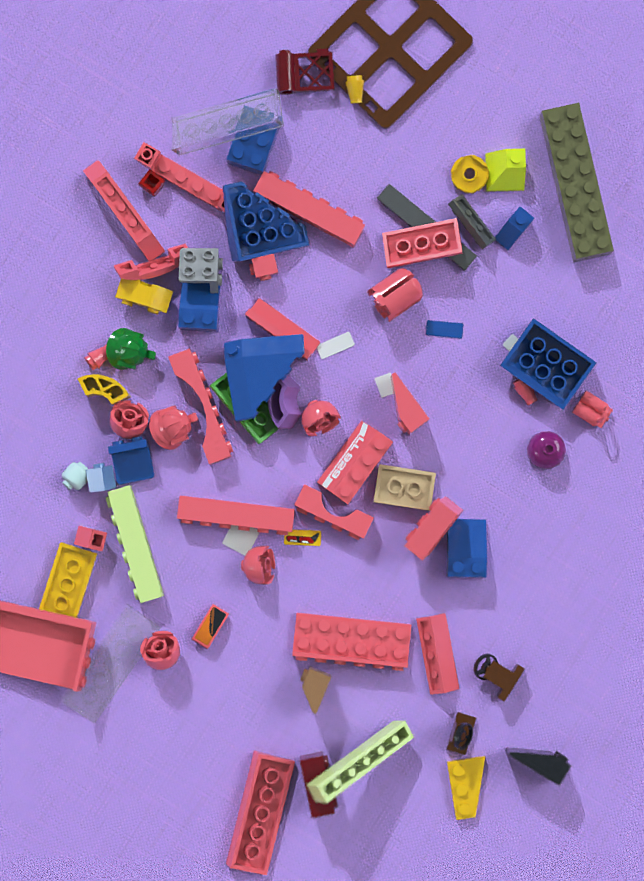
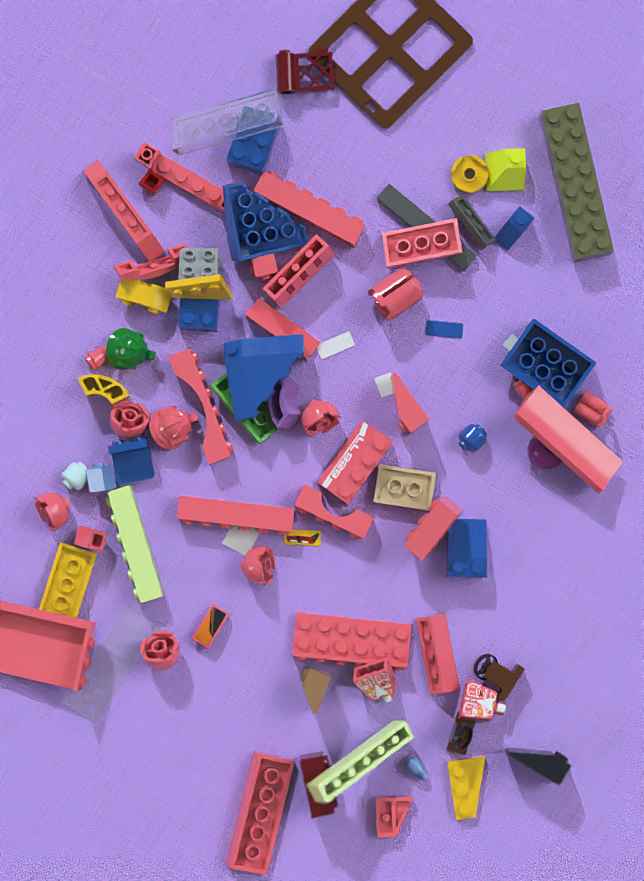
(53, 509): none -> coral cylinder
(200, 288): none -> yellow wing
(298, 271): none -> coral brick
(355, 88): yellow cone -> none
(376, 680): none -> coral torso
(391, 814): none -> coral wing
(416, 767): none -> medium blue cylinder
(472, 438): none -> blue head
(479, 703): none -> coral torso
(568, 439): none -> coral arch

